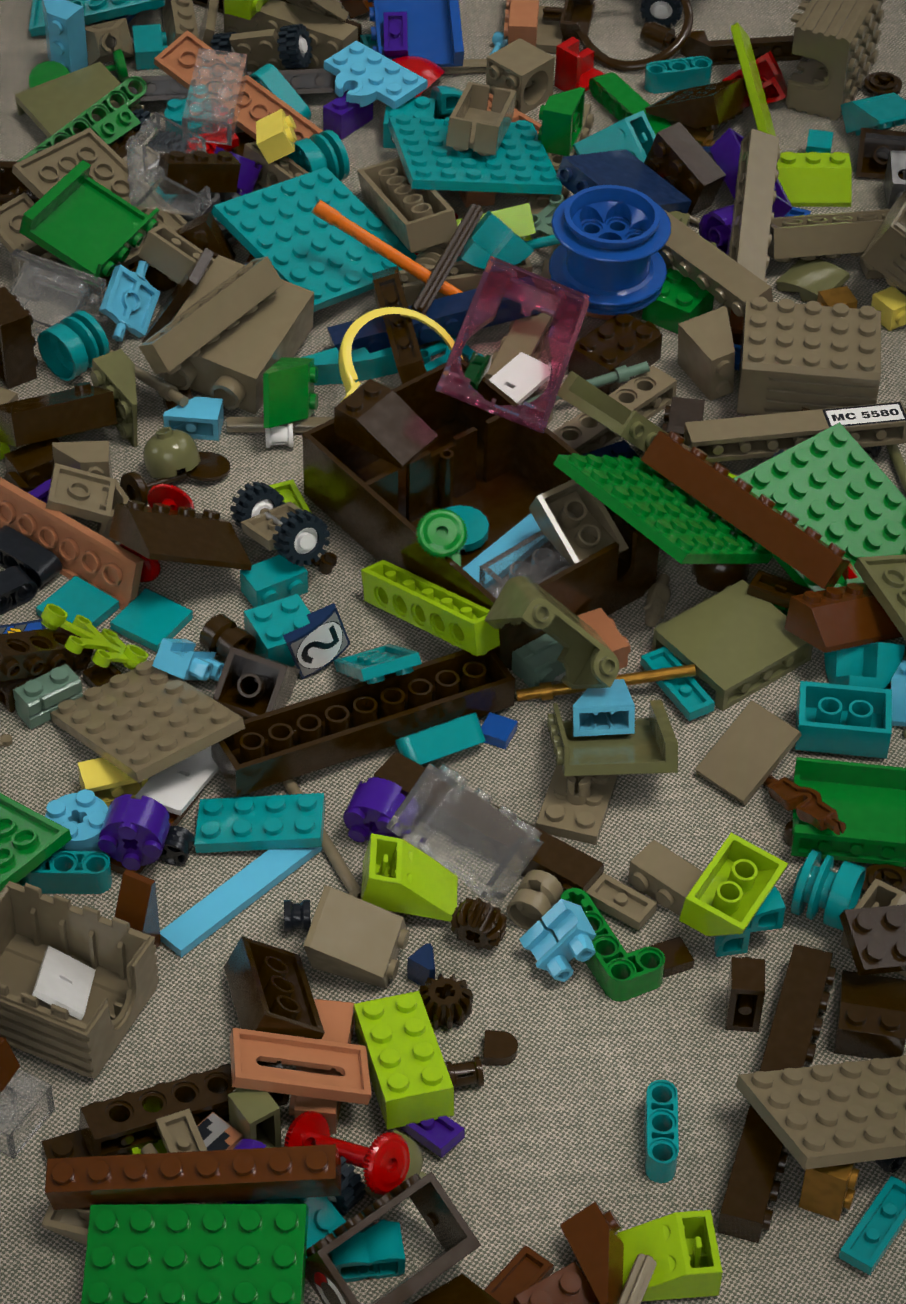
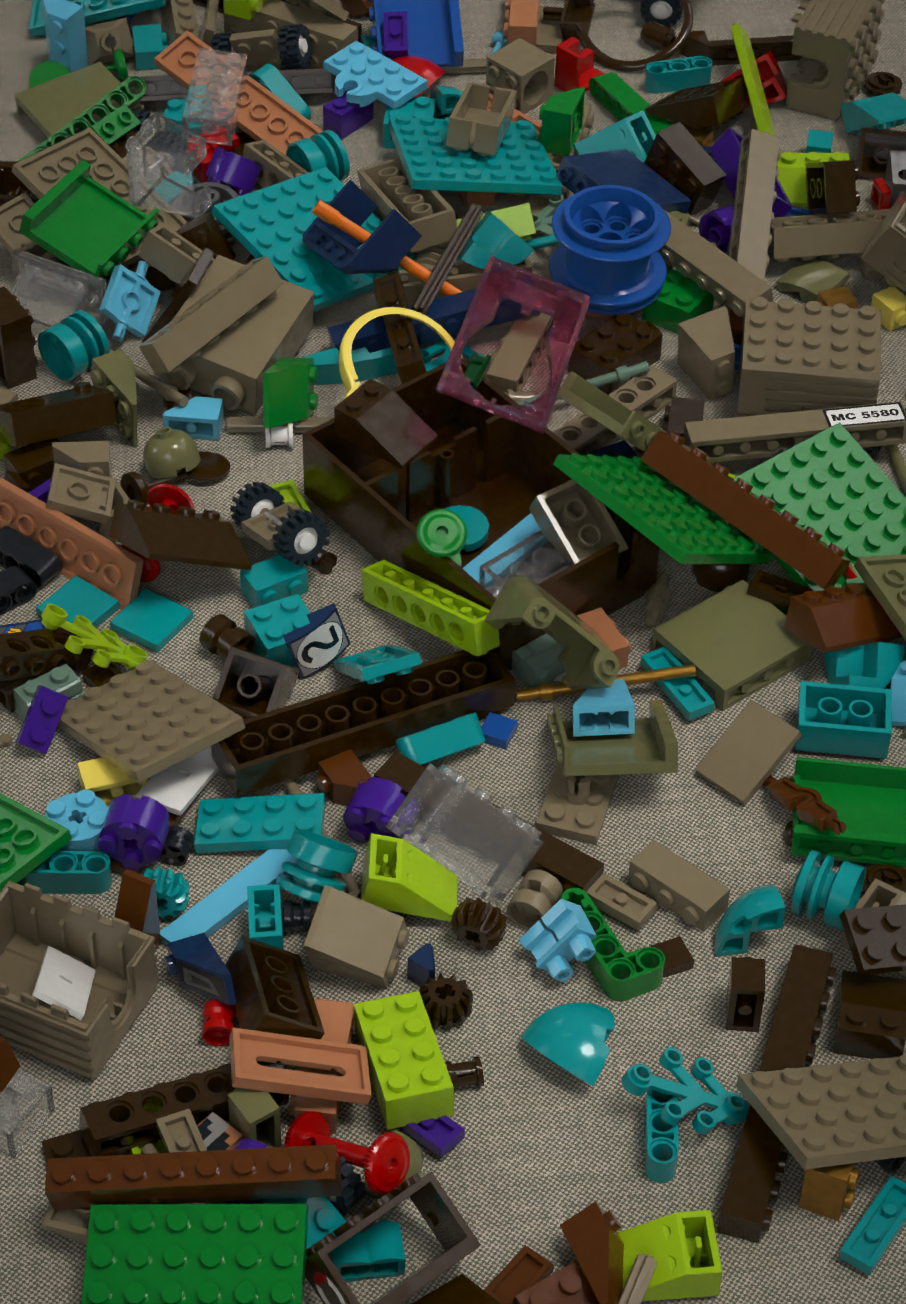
(41, 719): none -> dark purple plate
(171, 891): none -> teal gear
(181, 660): medium azure hips -> none
(200, 968): none -> dark blue slope
(202, 169): dark brown brick -> none
(218, 1022): none -> red wheel
(265, 914): none -> teal brick
(276, 135): light yellow brick -> none
(317, 864): none -> teal wheel
(340, 776): none -> reddish brown slope
(378, 253): none -> dark blue windscreen
(499, 1048): dark brown tile -> none
(523, 375): white piece -> none
(573, 1037): none -> teal brick
(727, 1106): none -> teal plant
(731, 888): lime slope -> none
(832, 187): none -> dark brown brick
(880, 194): none -> red tile

